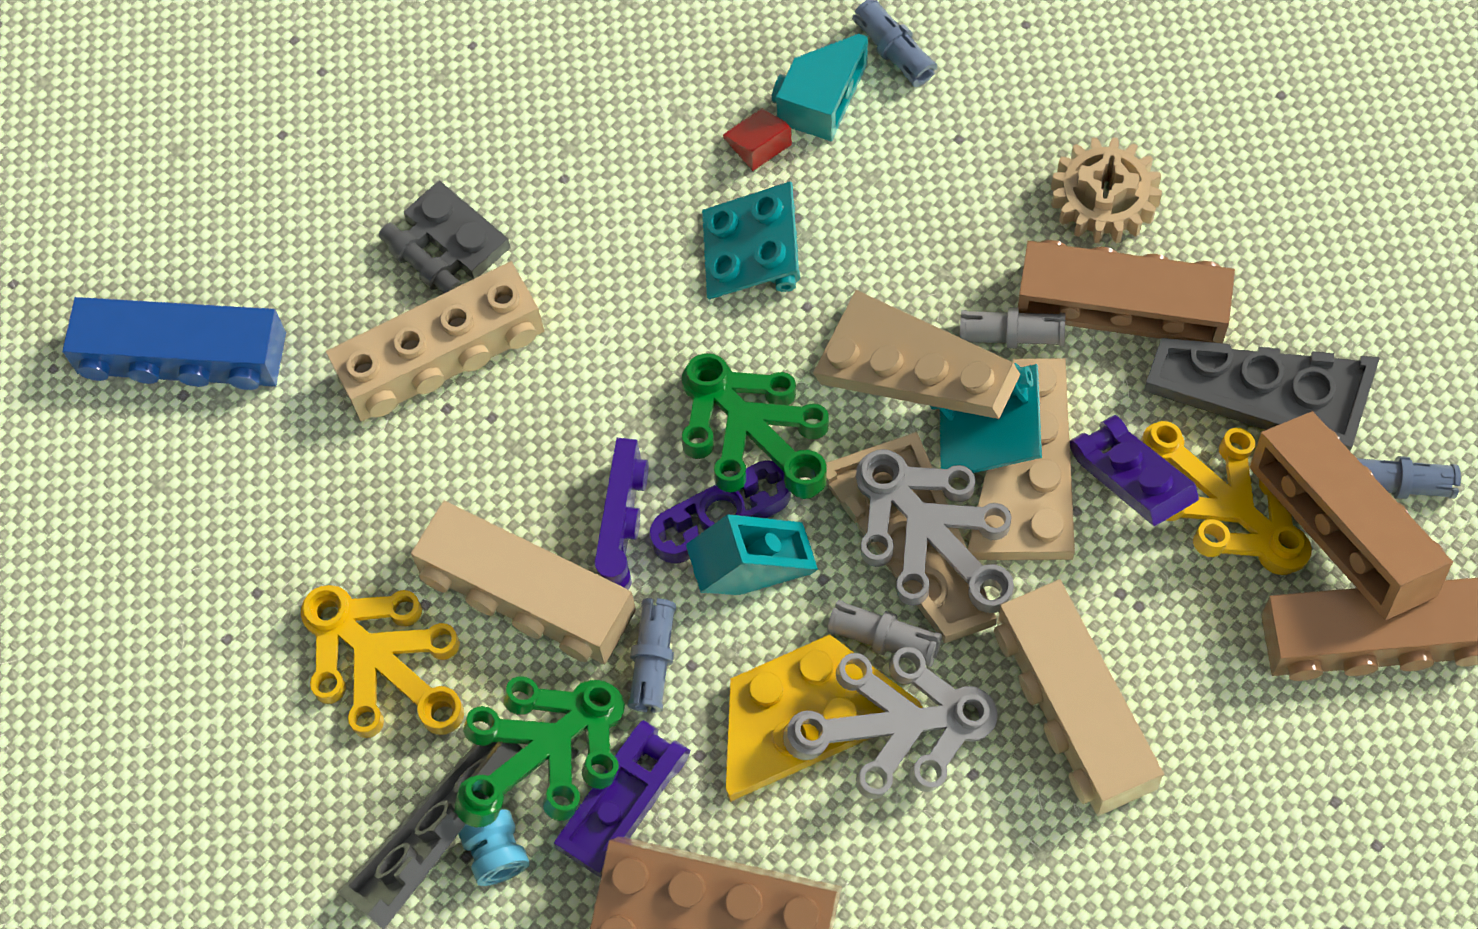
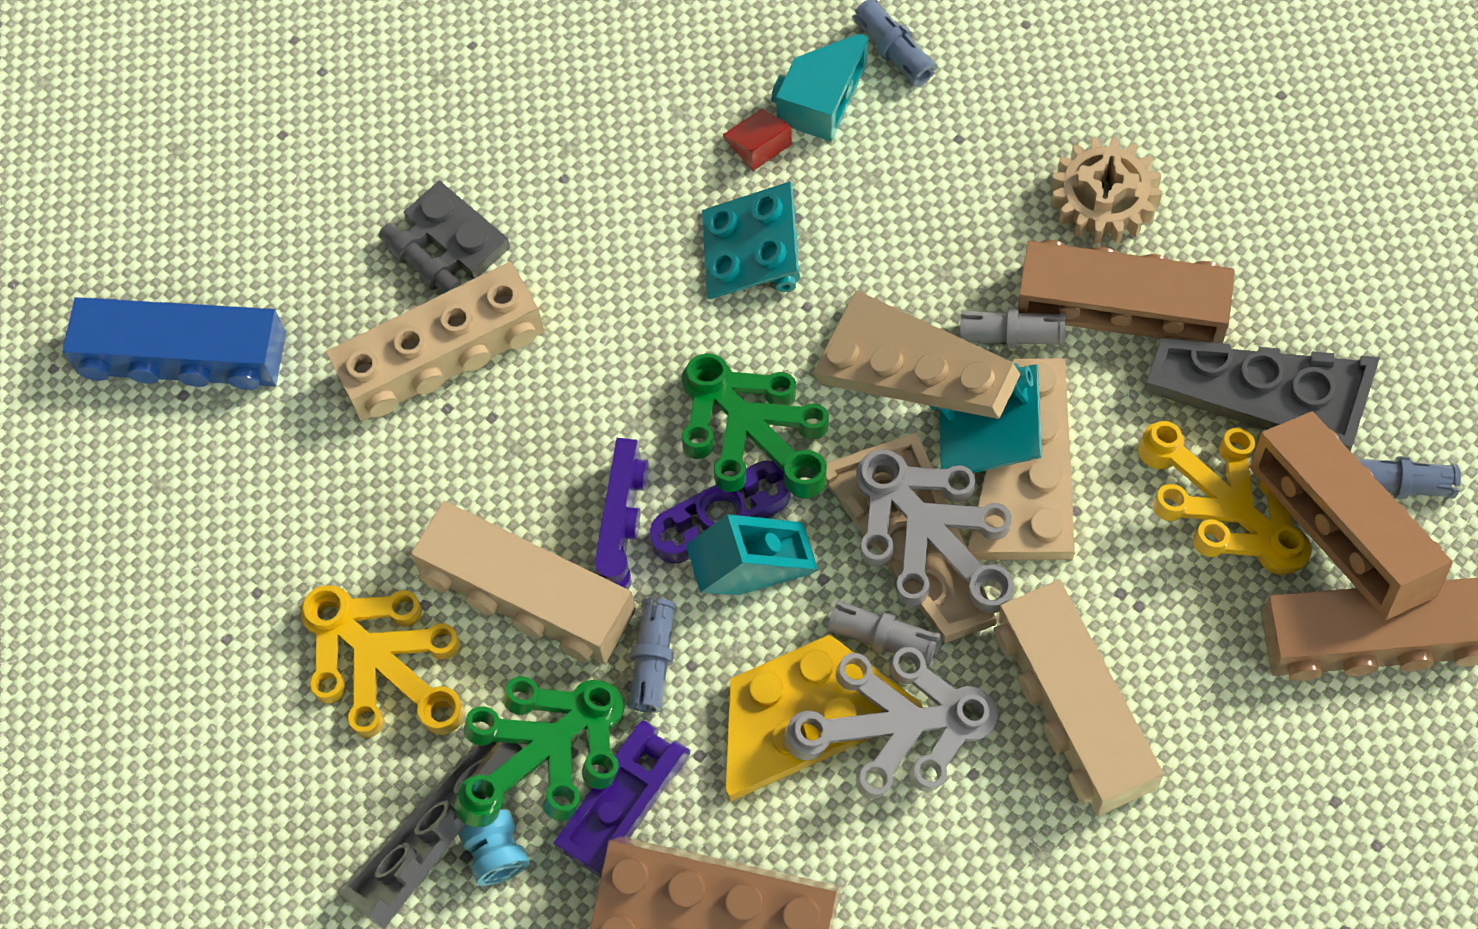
(1134, 471): dark purple plate -> none

